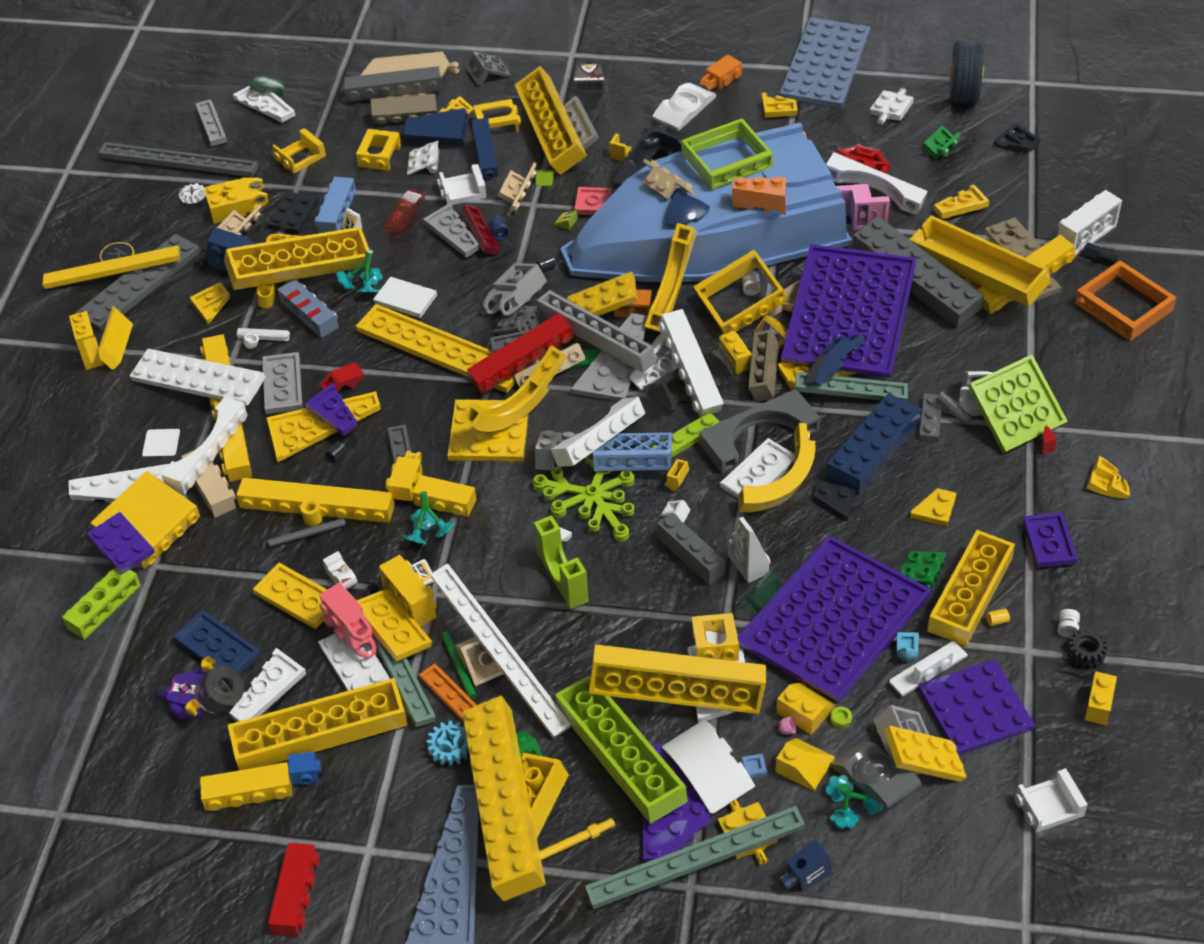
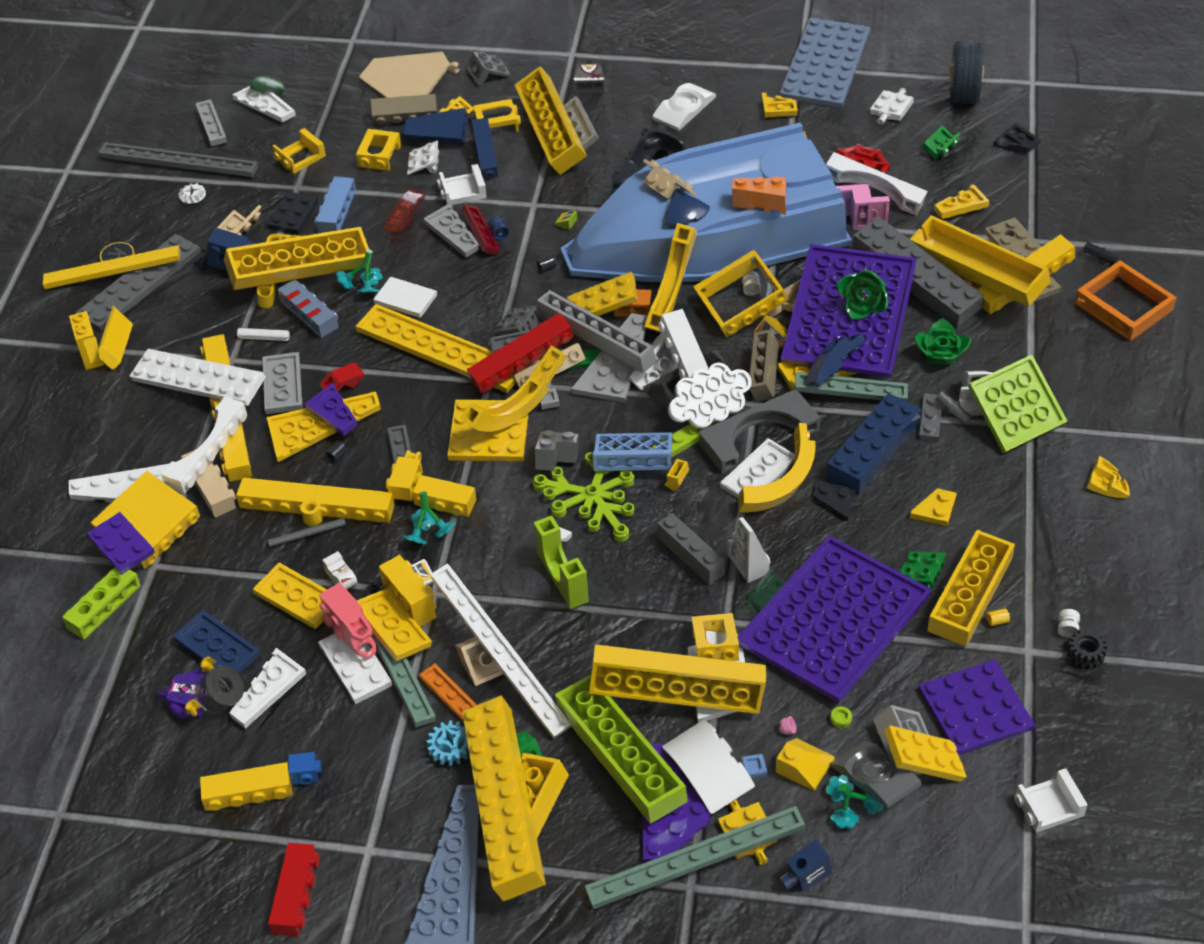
(161, 442): white sticker -> none
(210, 301): yellow wing -> none
(235, 196): yellow brick -> none
(250, 340): white hinge -> none
(317, 725): yellow brick -> none
(351, 220): slope -> none
(393, 83): dark grey brick -> none
(458, 665): green bar -> none
(513, 188): tan bracket -> none
(515, 288): light grey brick -> none
(544, 177): lime slope -> none
(550, 399): none -> light grey plate
(579, 446): white arch -> none
(591, 199): coral plate -> none
(592, 832): yellow bar -> none
(617, 150): yellow panel -> none
(678, 508): white slope -> none
(709, 395): none -> white plate
(722, 73): orange brick -> none
(735, 352): yellow brick -> none
(743, 168): lime window -> none
(804, 706): yellow slope -> none
(859, 304): none -> green brick
(907, 646): medium azure plate -> none
(927, 668): white bracket -> none
(942, 344): none -> green brick
(1048, 441): red slope -> none
(1049, 540): dark purple plate -> none
(1091, 220): white brick -> none
(1100, 698): yellow brick -> none

